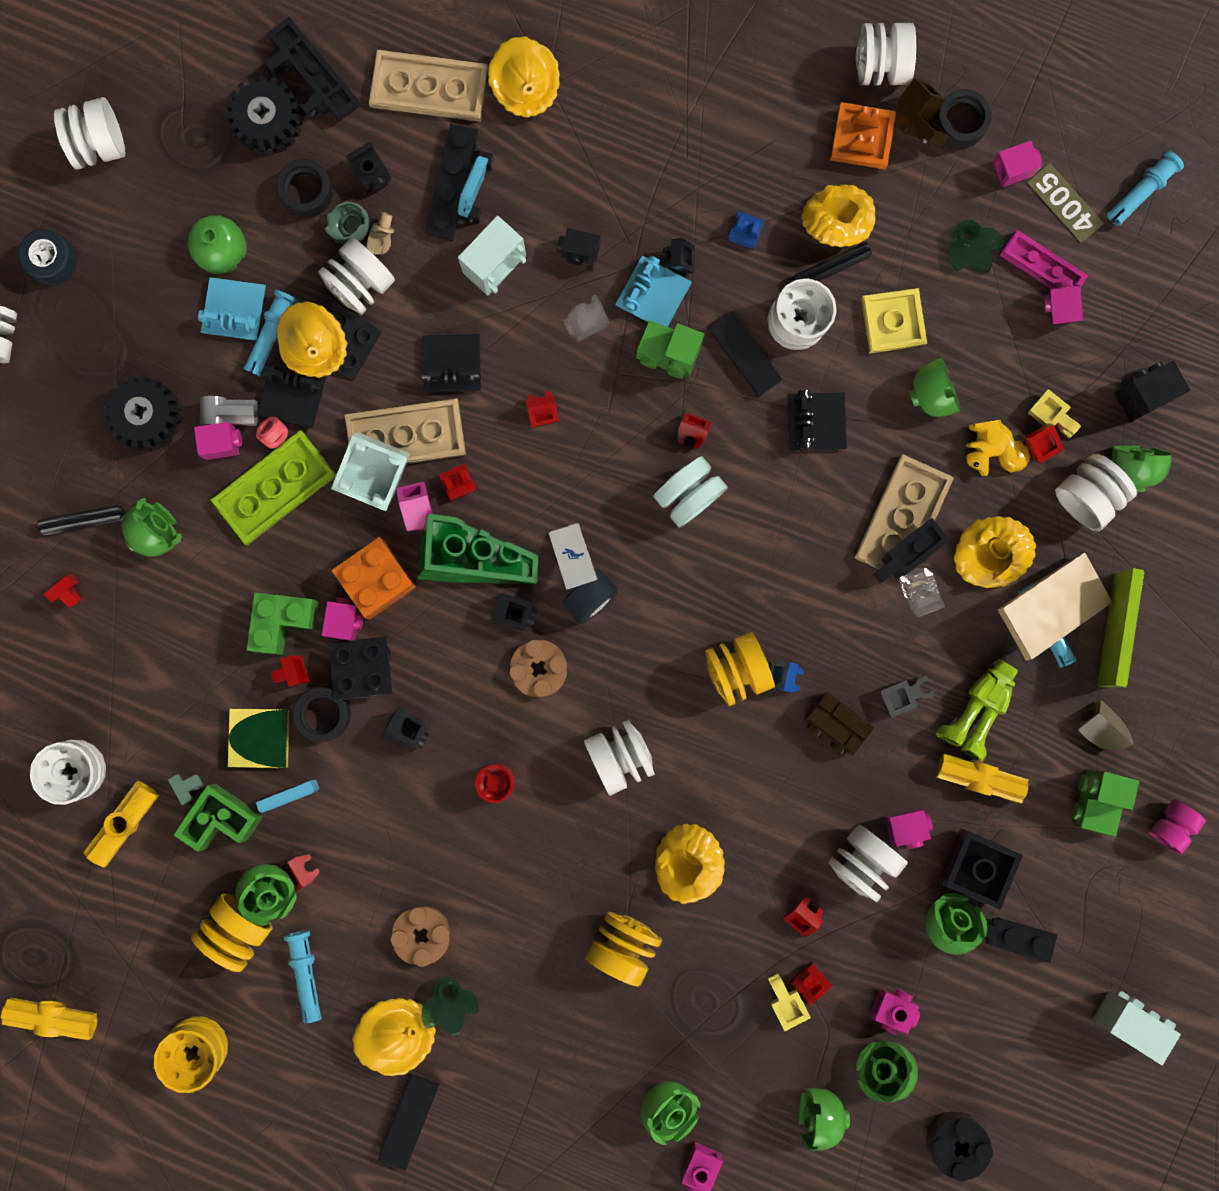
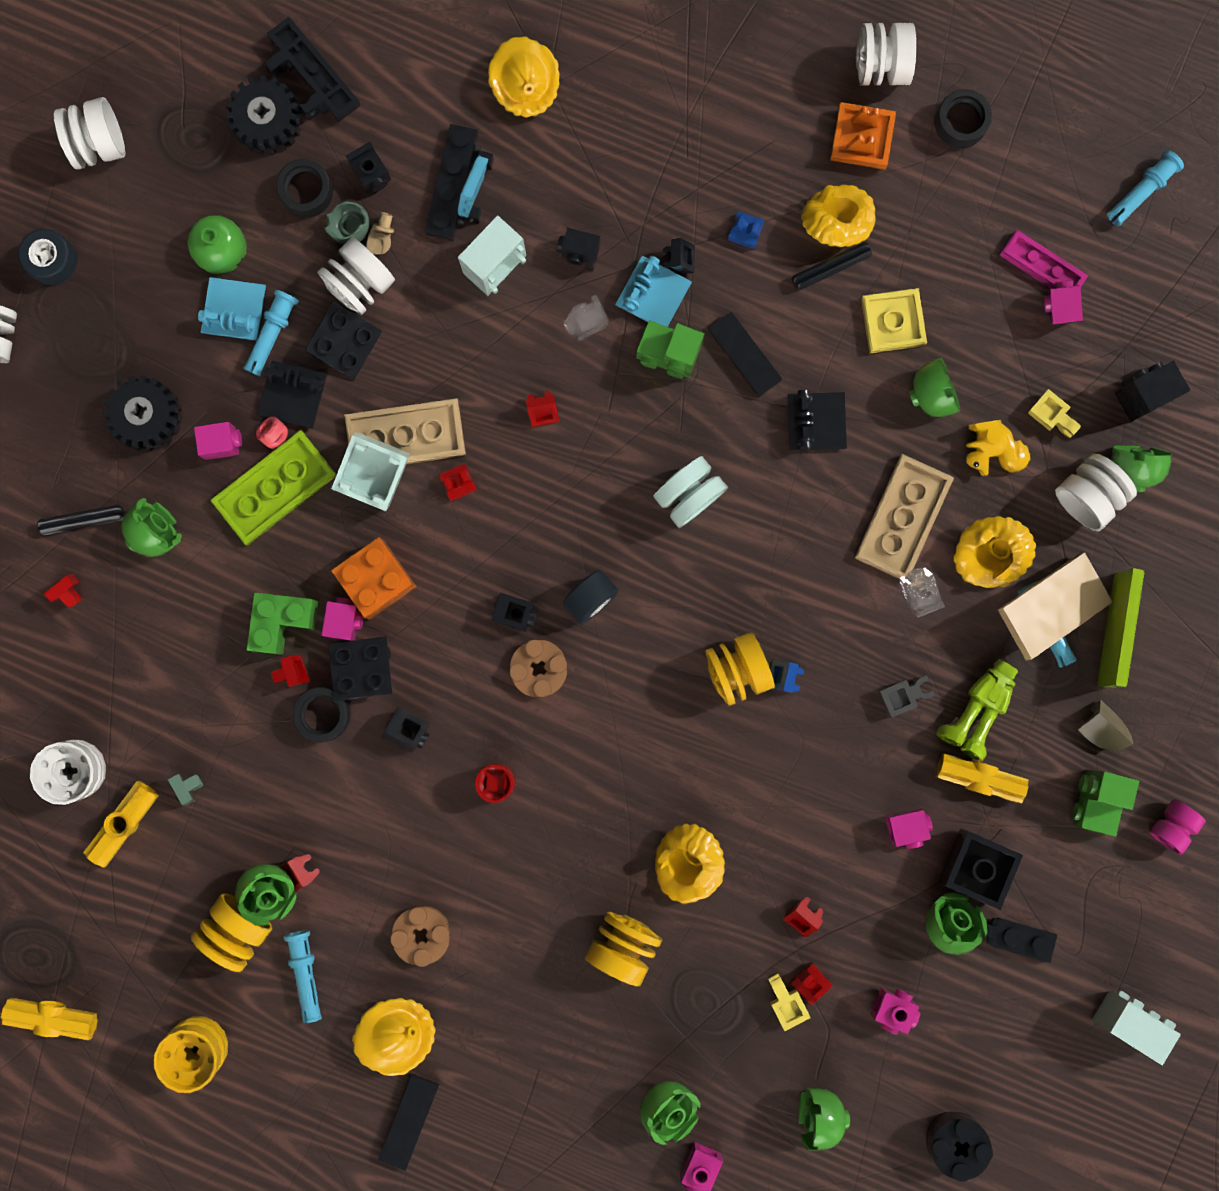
(217, 811): bright green brick -> none
(219, 410): light grey piece -> none
(258, 738): dark green tile -> none
(287, 796): medium azure tile -> none
(311, 340): yellow piece -> none
(414, 505): dark pink brick -> none
(428, 85): tan tile -> none
(450, 1010): clear green plate -> none
(451, 363): black hinge -> none
(465, 555): green wedge -> none
(572, 556): white sticker -> none
(619, 757): white wheel -> none
(693, 427): red tile -> none
(808, 300): white wheel -> none
(838, 724): dark brown brick -> none
(867, 863): white wheel -> none
(887, 1071): bright green cylinder -> none
(912, 551): black hinge -> none
(916, 110): dark brown brick -> none
(974, 251): clear green plate -> none
(1017, 163): dark pink brick -> none
(1044, 443): red tile -> none
(1065, 203): olive sticker -> none

